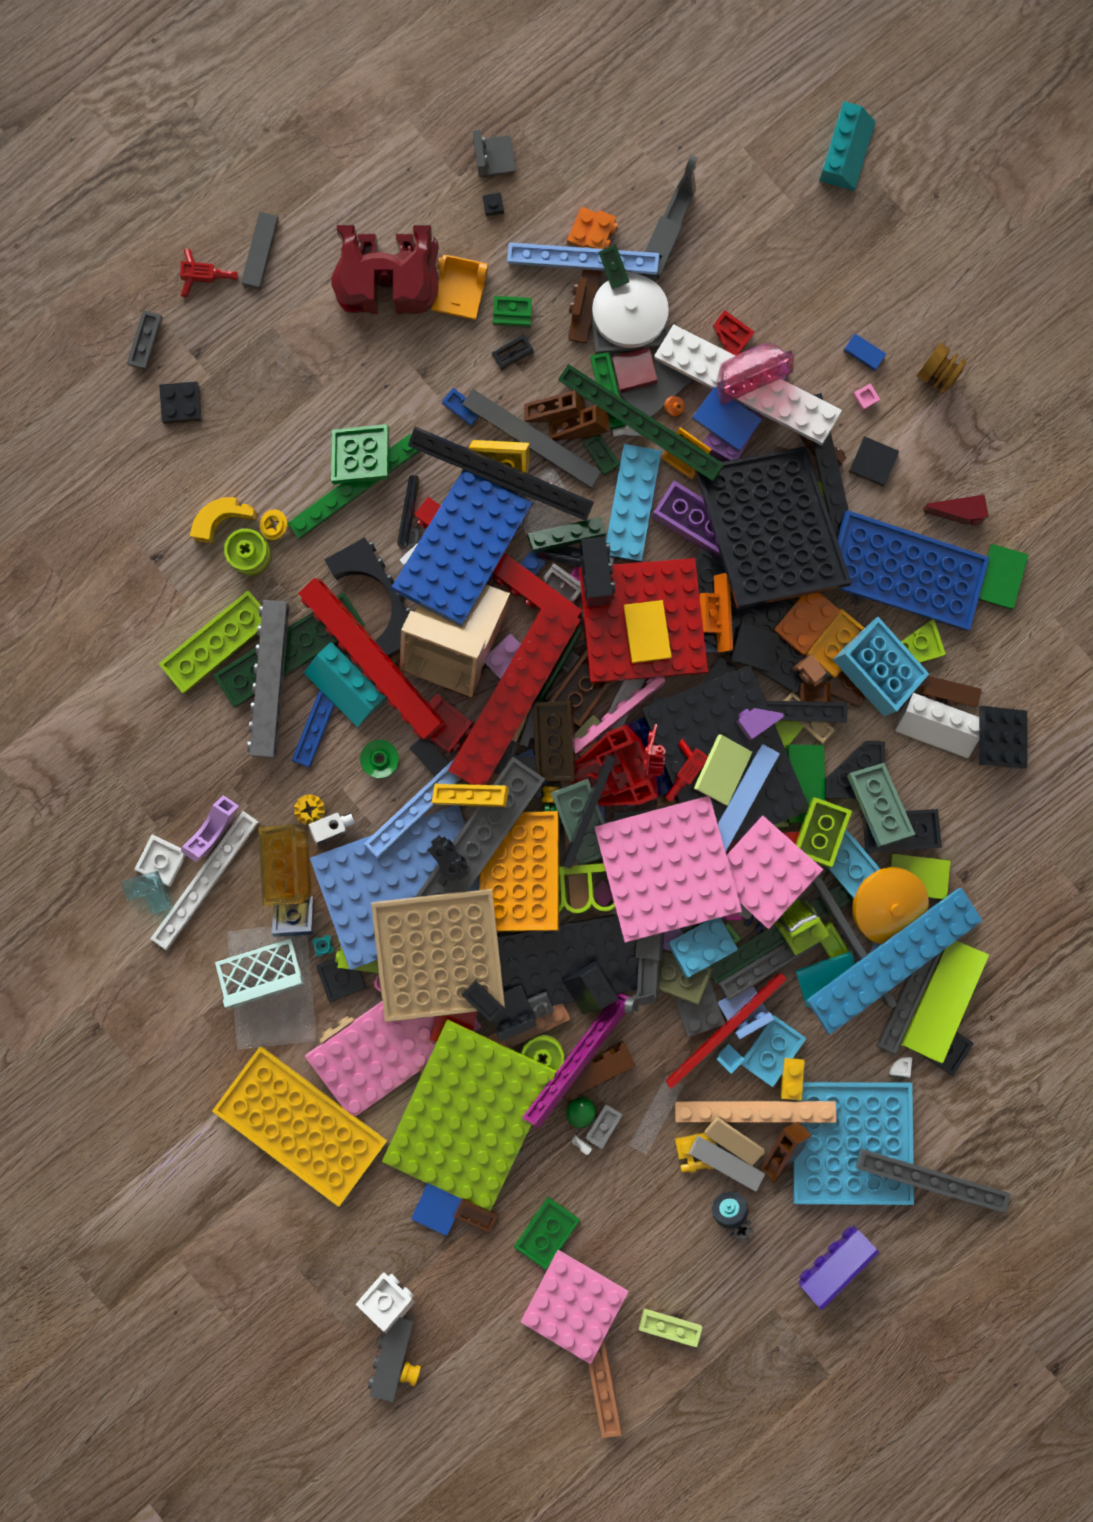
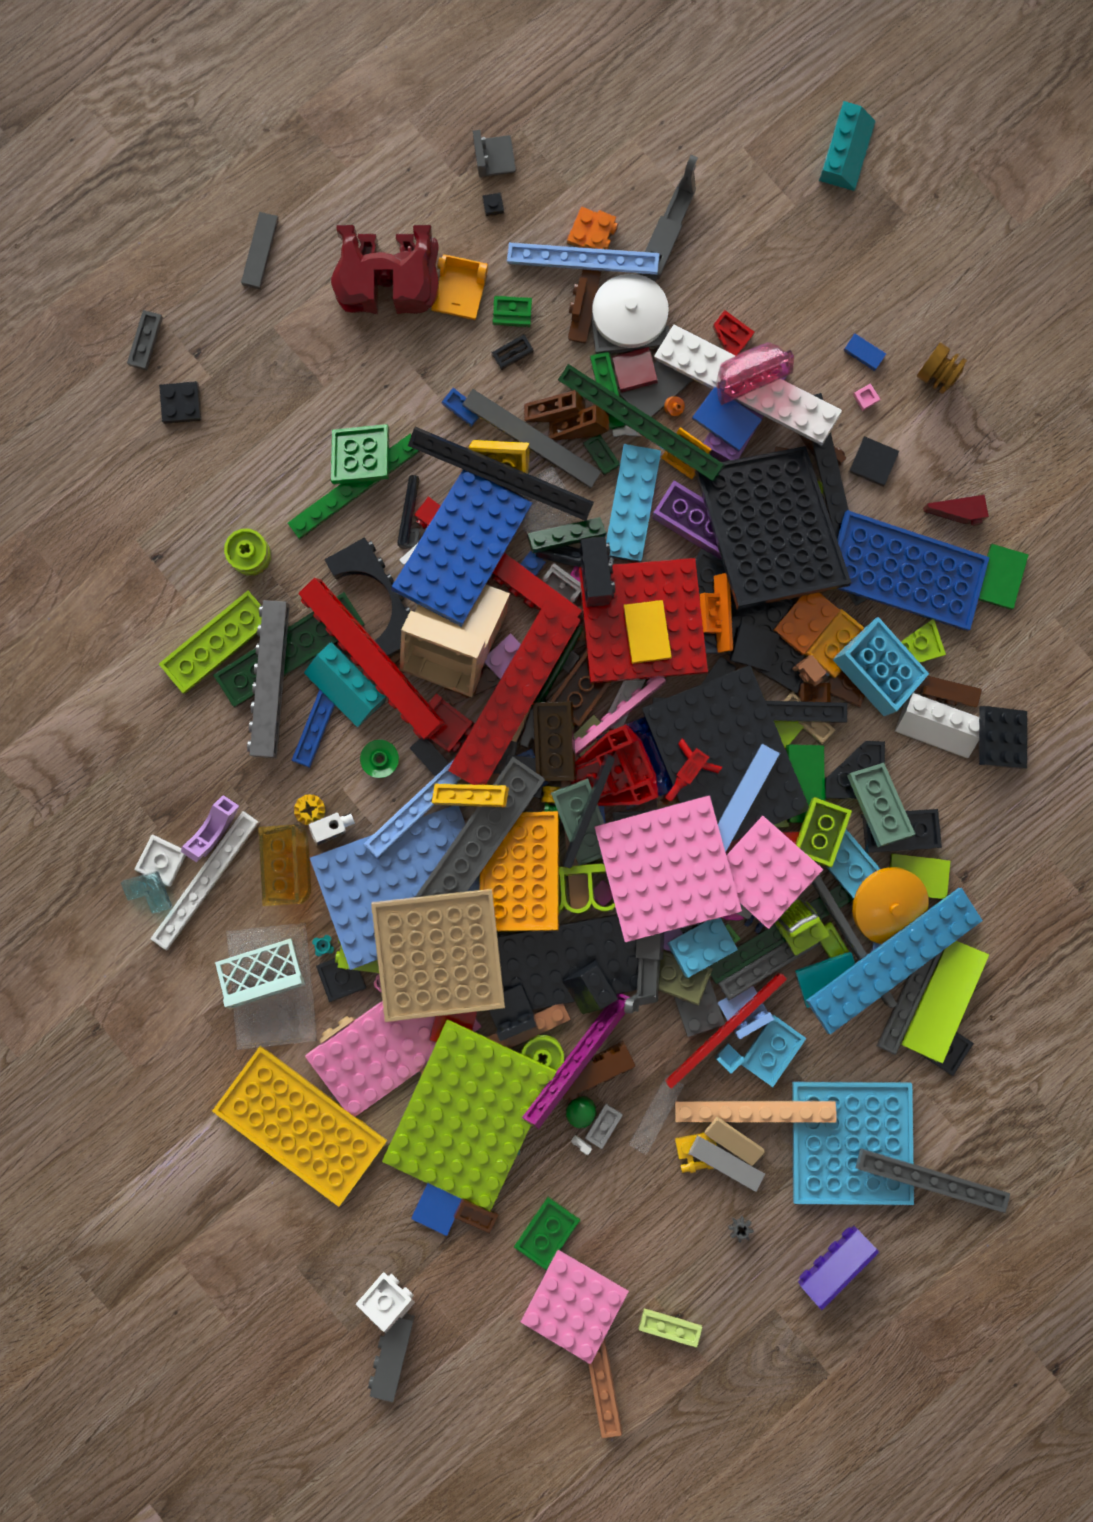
(200, 272): red piece -> none
(214, 513): yellow arch -> none
(267, 522): yellow gear -> none
(293, 919): plate -> none
(410, 1374): yellow wheel -> none
(450, 862): black brick -> none
(482, 1000): black tile -> none
(541, 1005): dark grey tile -> none
(614, 267): dark green plate -> none
(654, 756): red hinge -> none
(723, 770): yellowish green tile -> none
(730, 1210): black wheel -> none
(756, 721): medium lavender slope -> none
(785, 1150): reddish brown slope -> none
(792, 1078): yellow plate -> none
(902, 1067): white tile -> none

